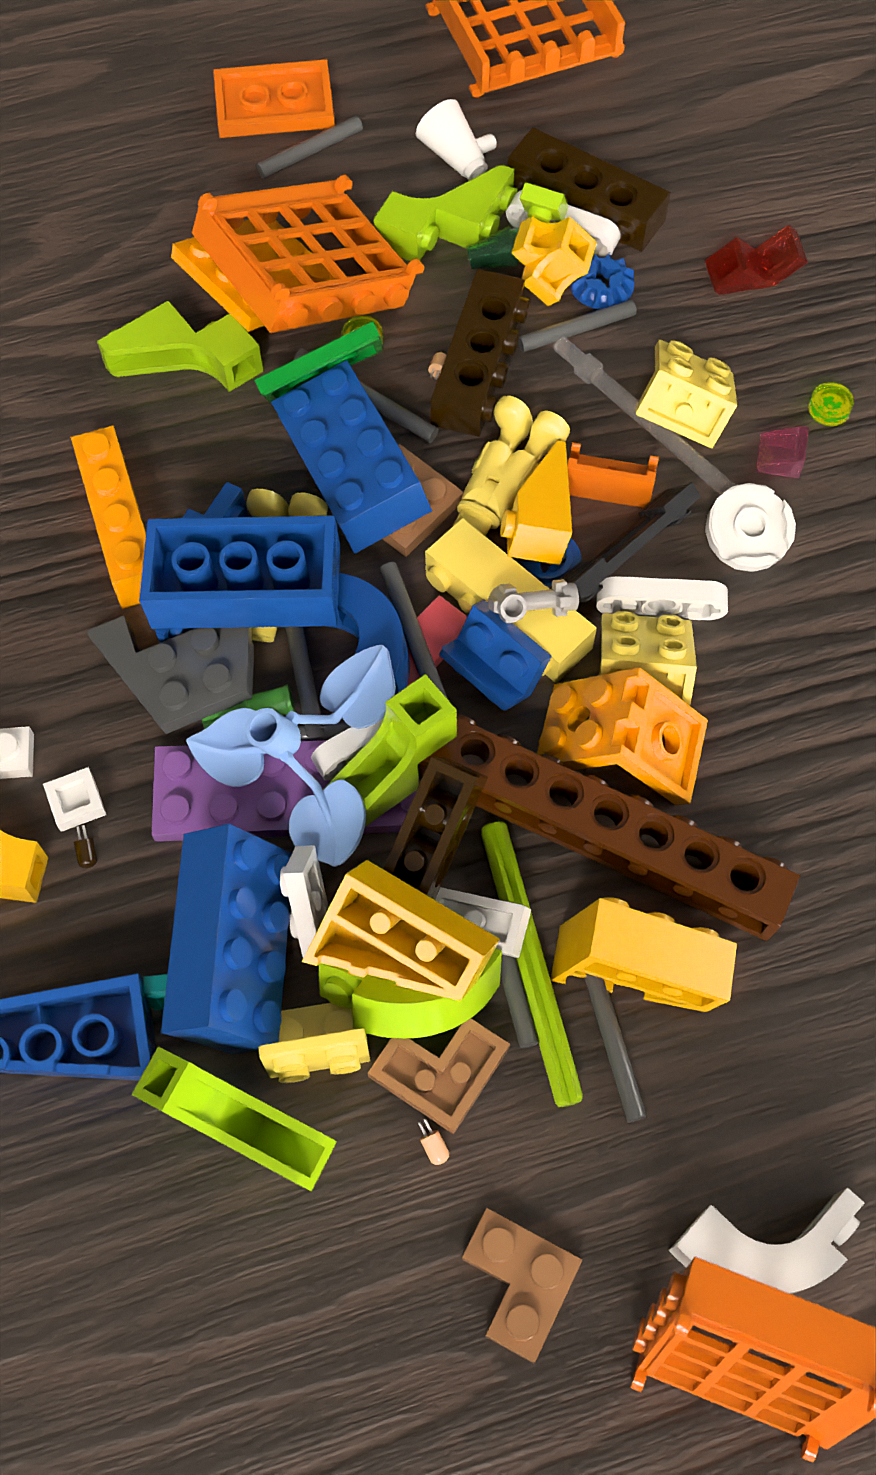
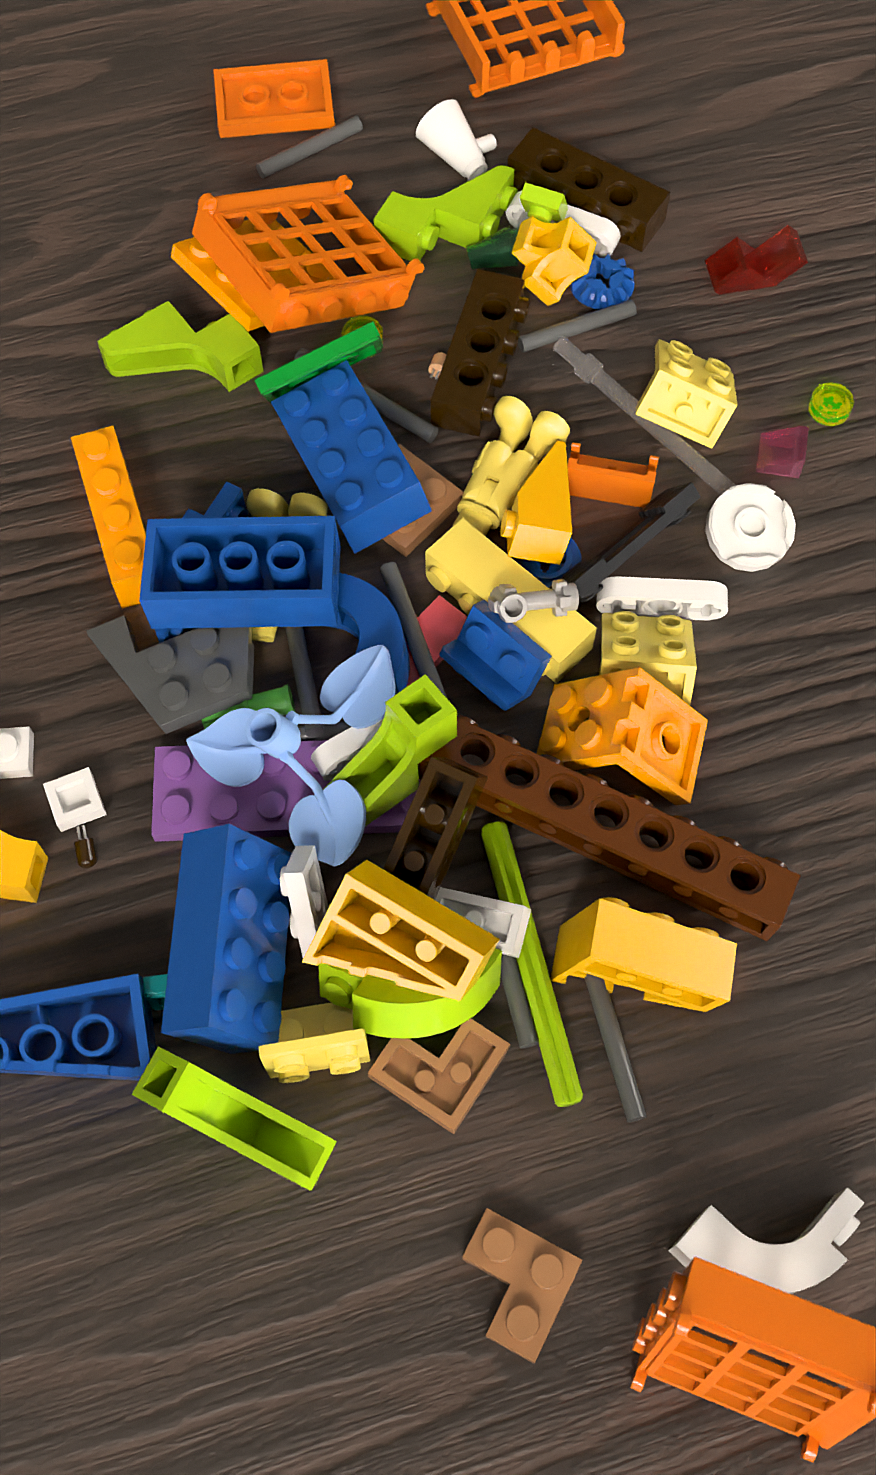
(434, 1145): light nougat piece -> none

